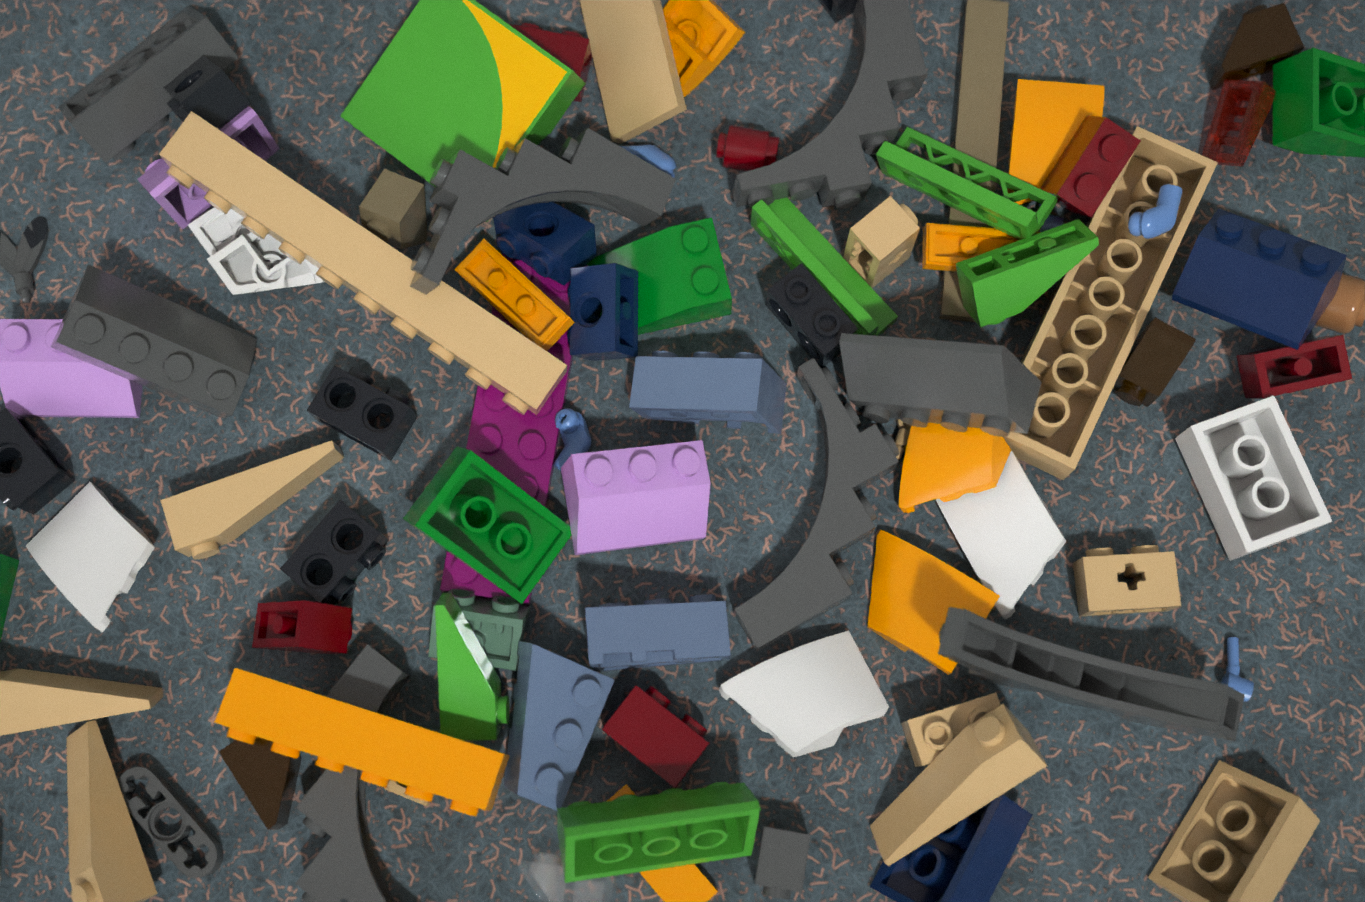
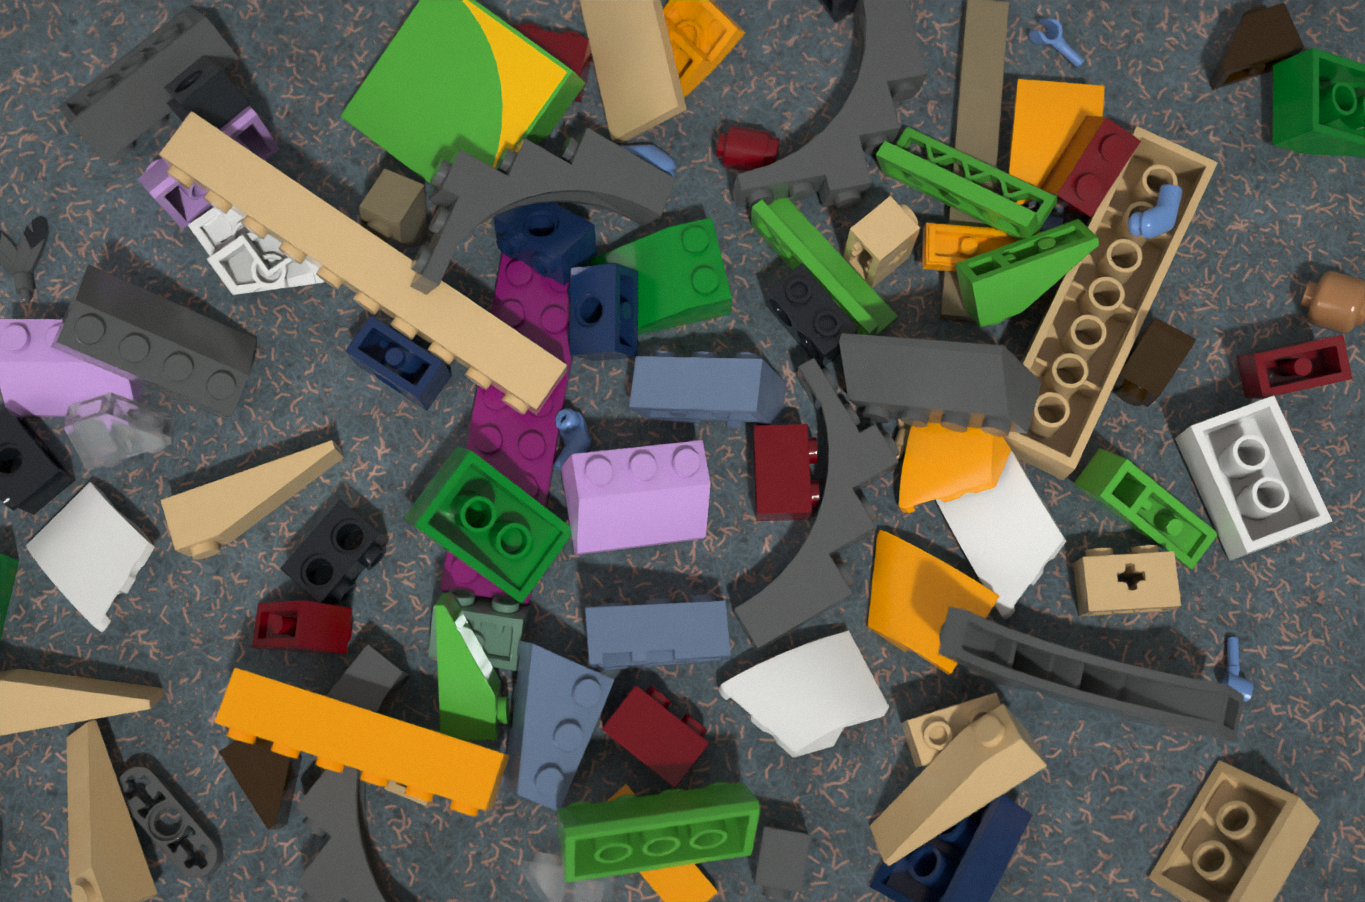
(116, 428): none -> clear slope
(359, 419): black brick -> none
(398, 362): none -> dark blue brick
(514, 295): light orange tile -> none
(783, 472): none -> dark red brick
(1055, 39): none -> medium blue hand
(1145, 507): none -> bright green slope
(1233, 93): clear red slope -> none
(1259, 278): dark blue slope -> none

